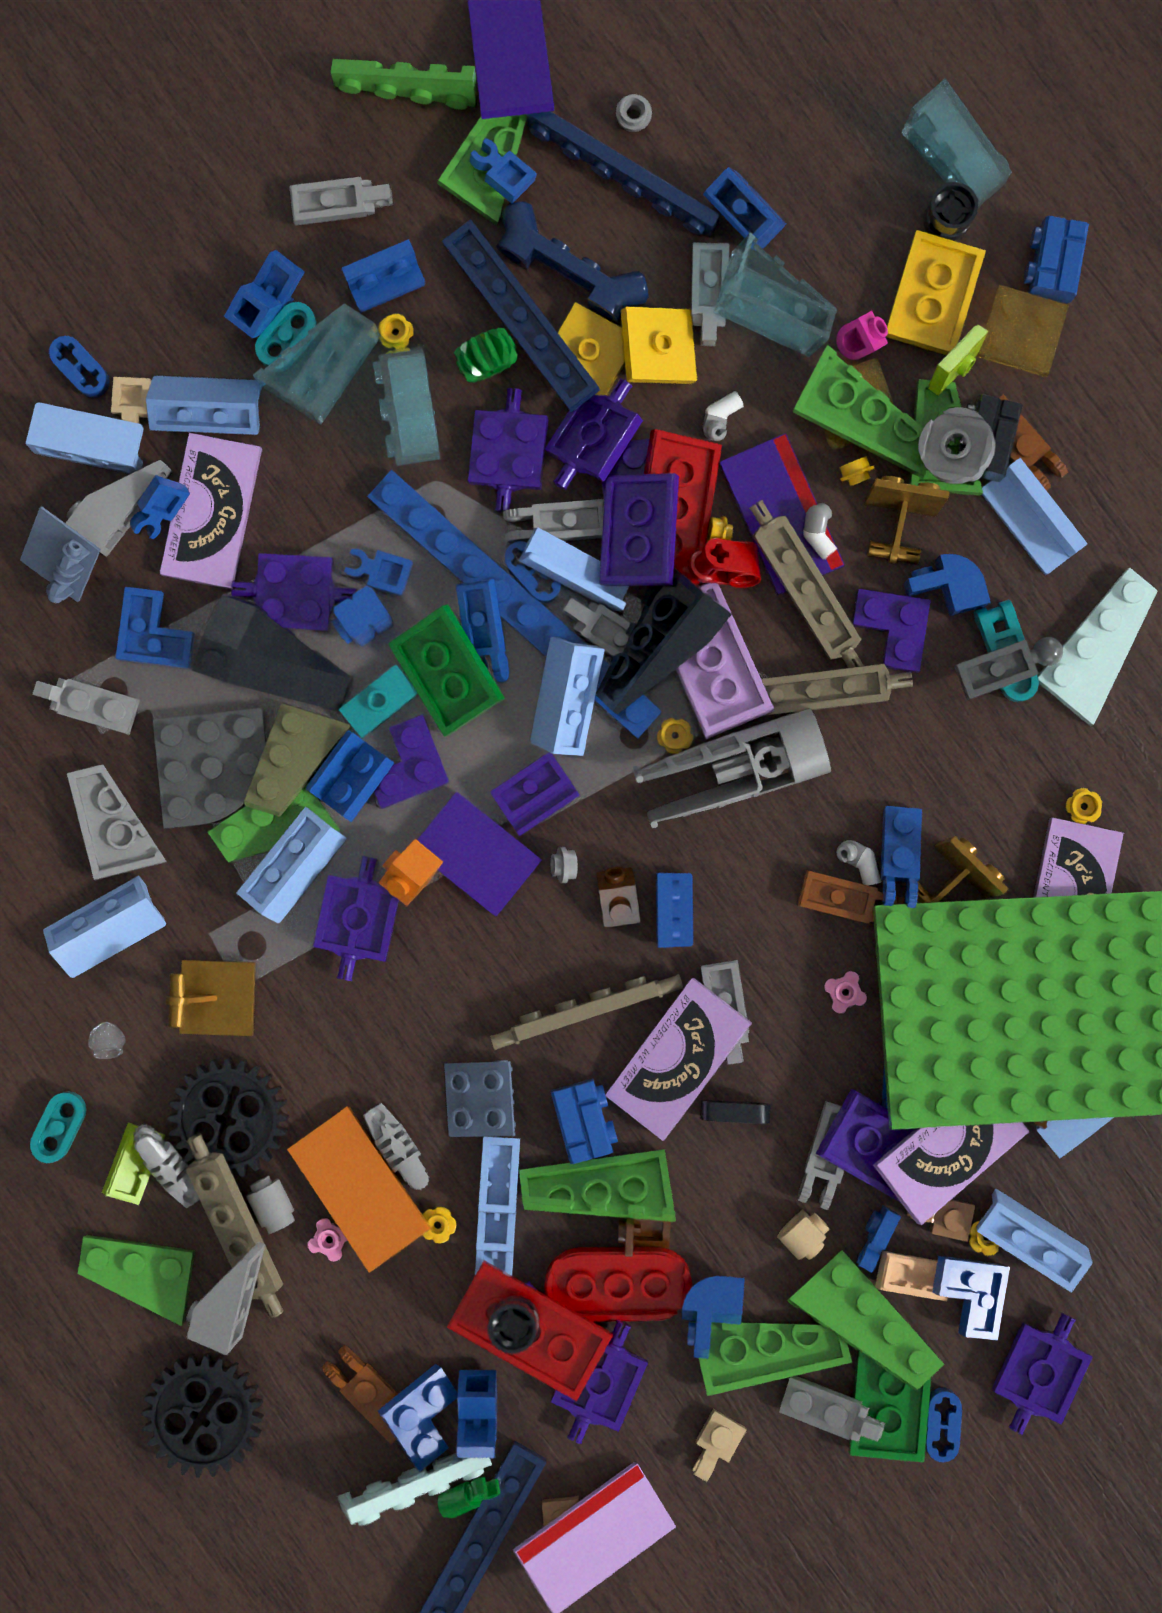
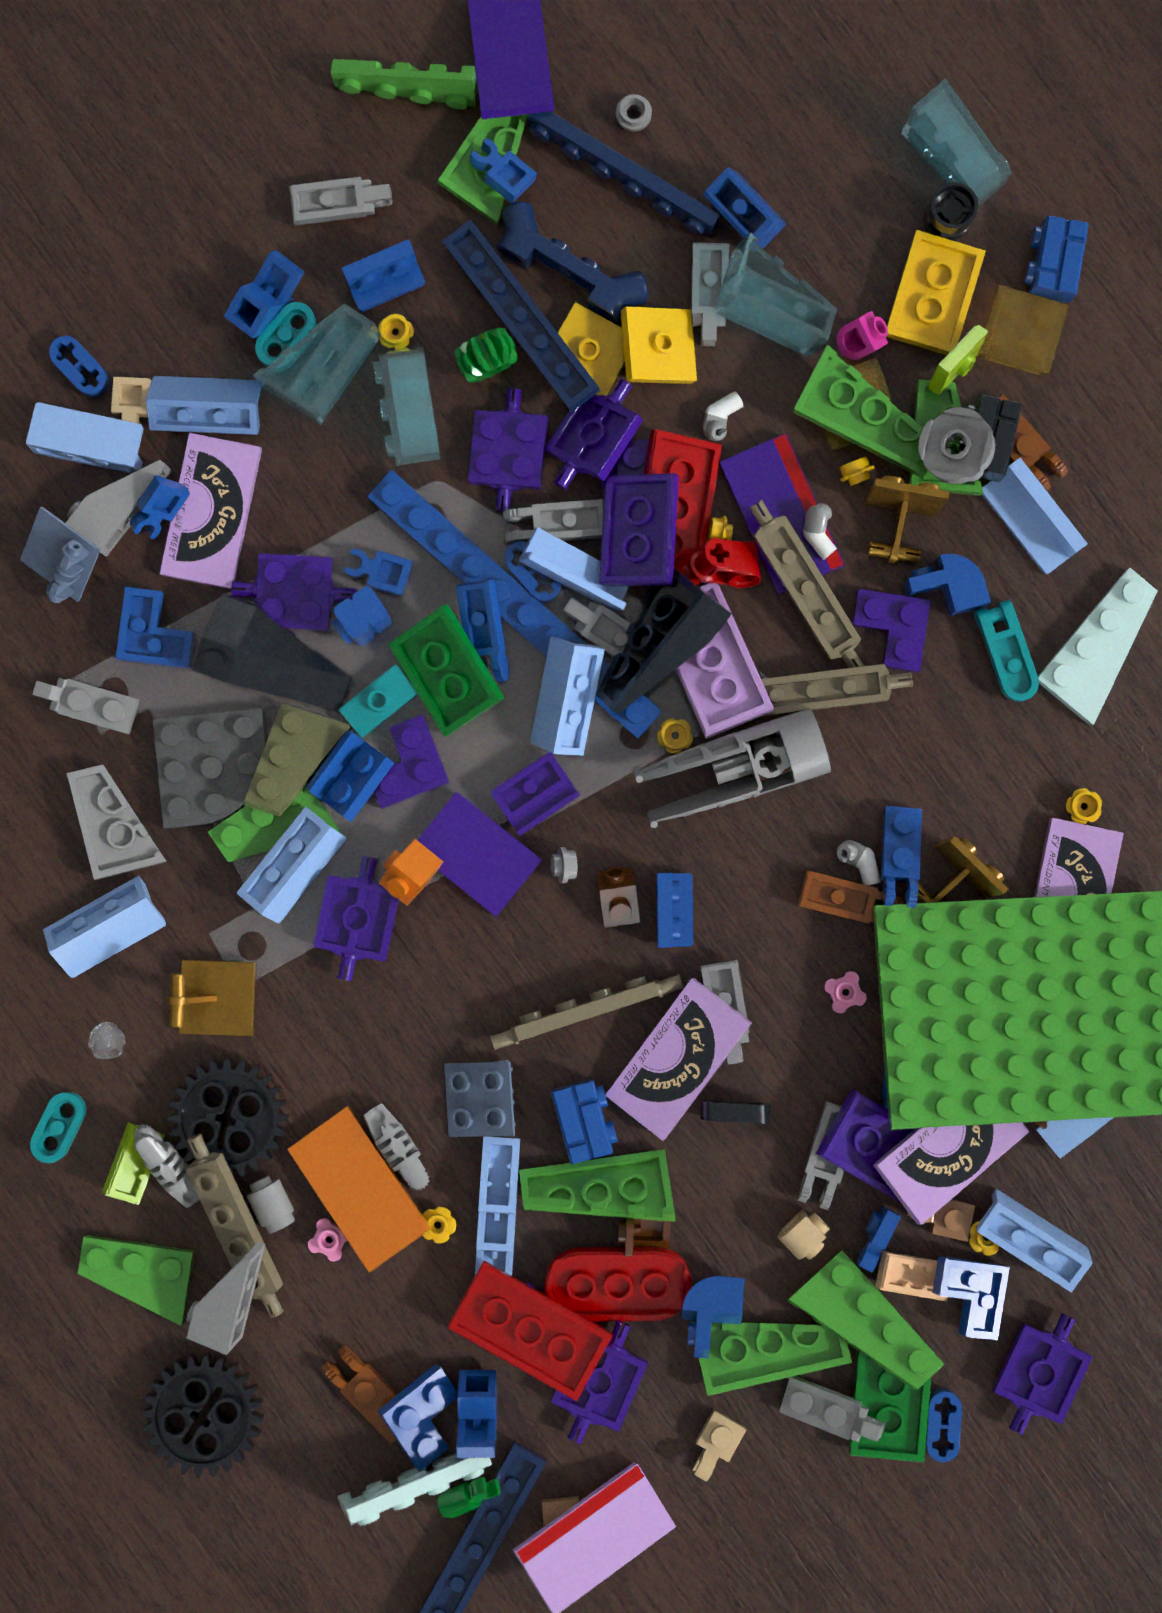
(513, 1324): black wheel -> none
(1006, 666): dark grey plate -> none

